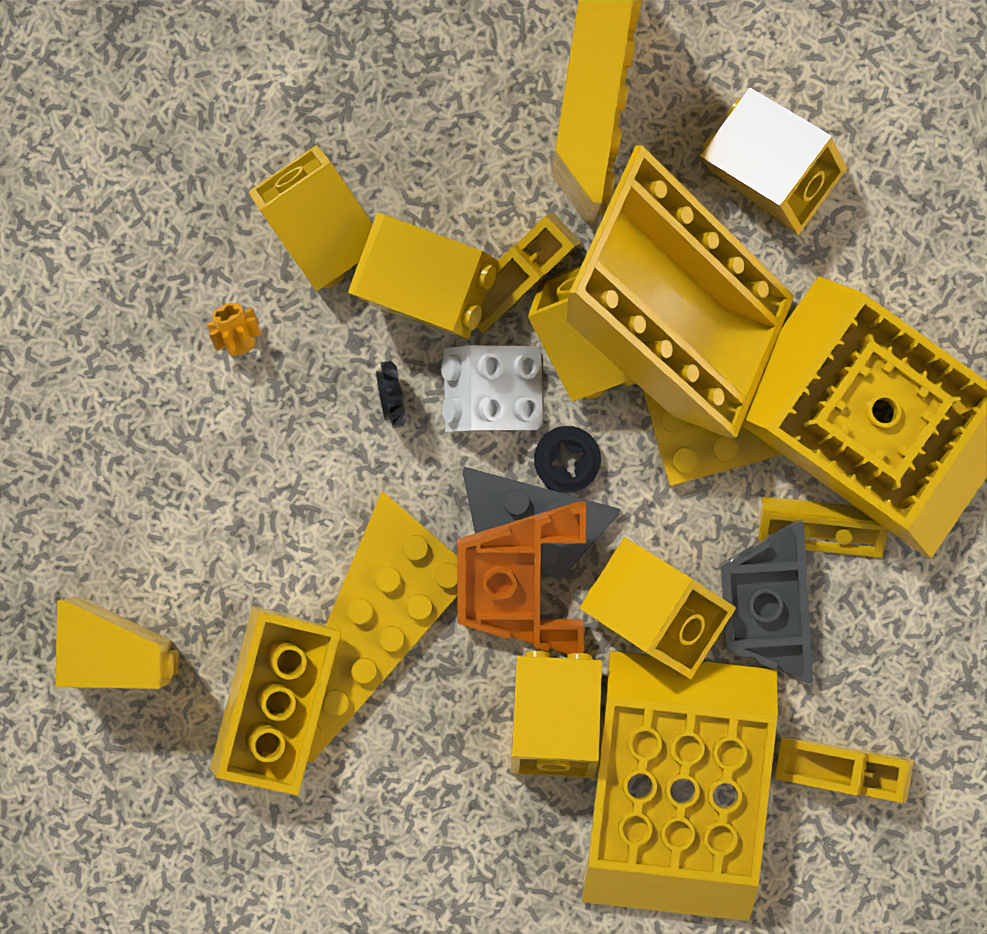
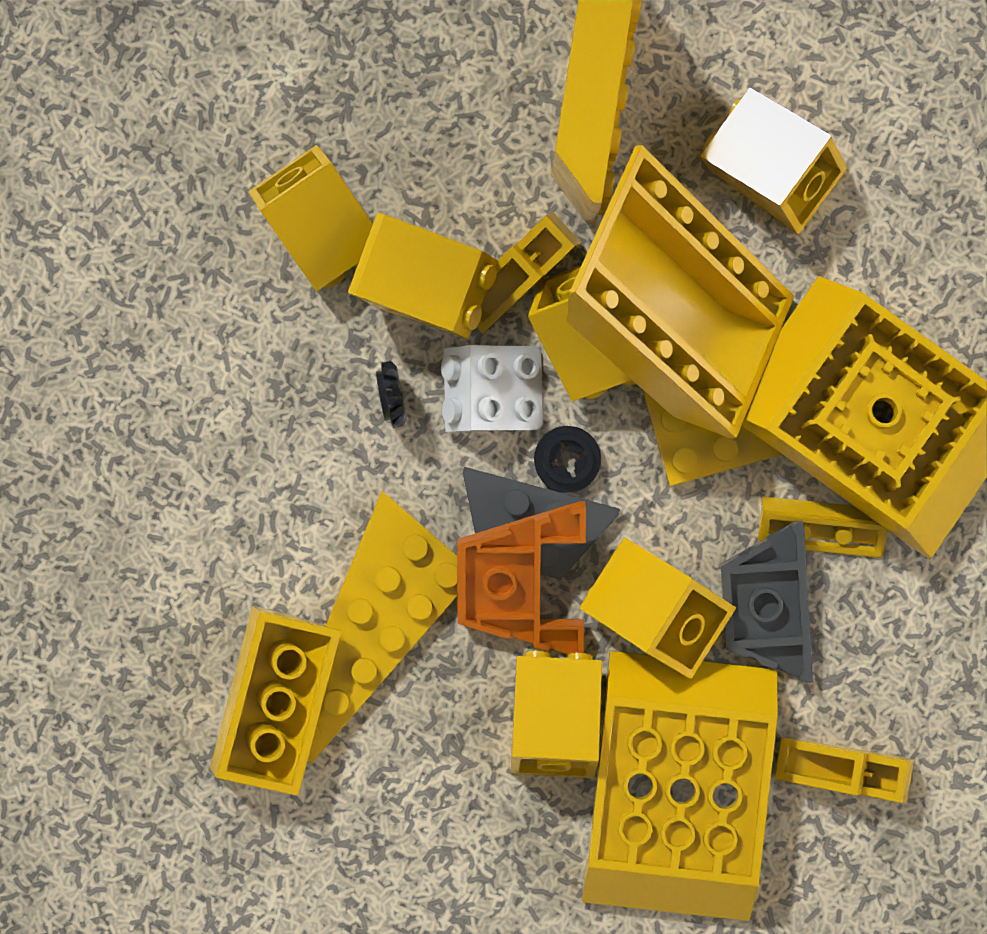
(109, 650): yellow slope -> none
(234, 329): light orange gear -> none

